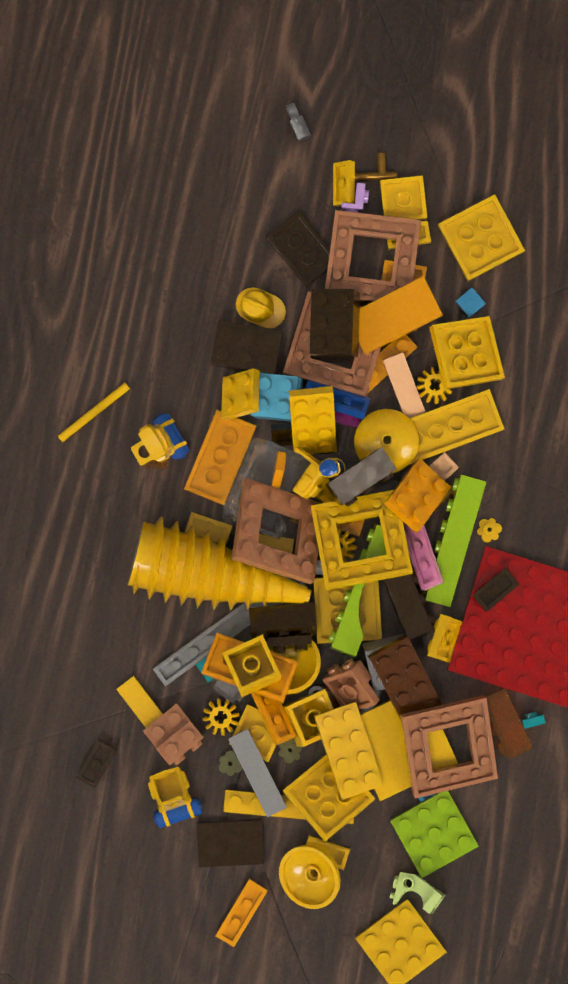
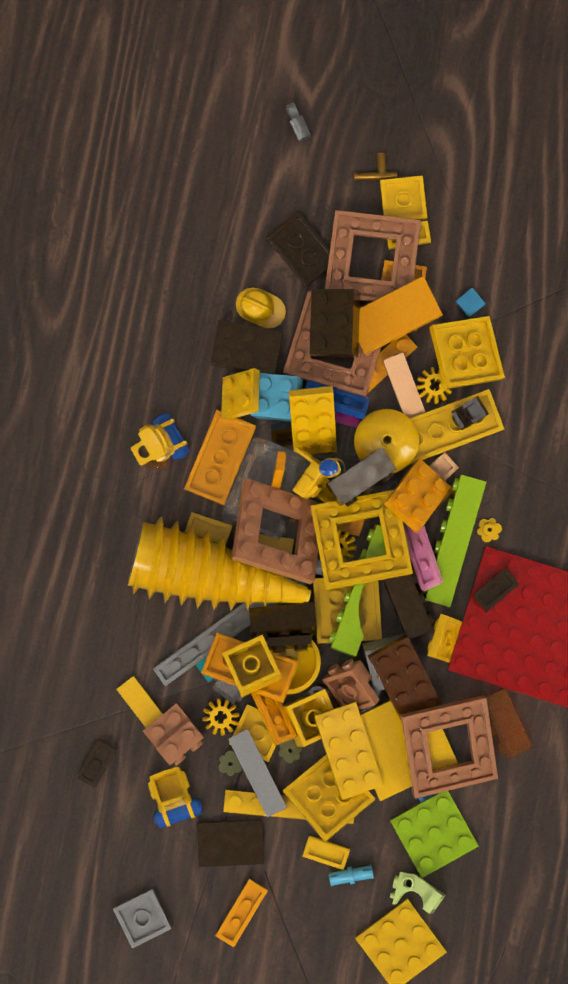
(93, 412): yellow bar -> none
(142, 918): none -> light grey plate
(301, 881): yellow dish -> none
(343, 182): yellow plate -> none
(351, 875): none -> medium azure pin
(361, 197): lavender bracket -> none
(469, 413): none -> dark brown bracket
(481, 237): yellow plate -> none
(532, 719): teal plate -> none

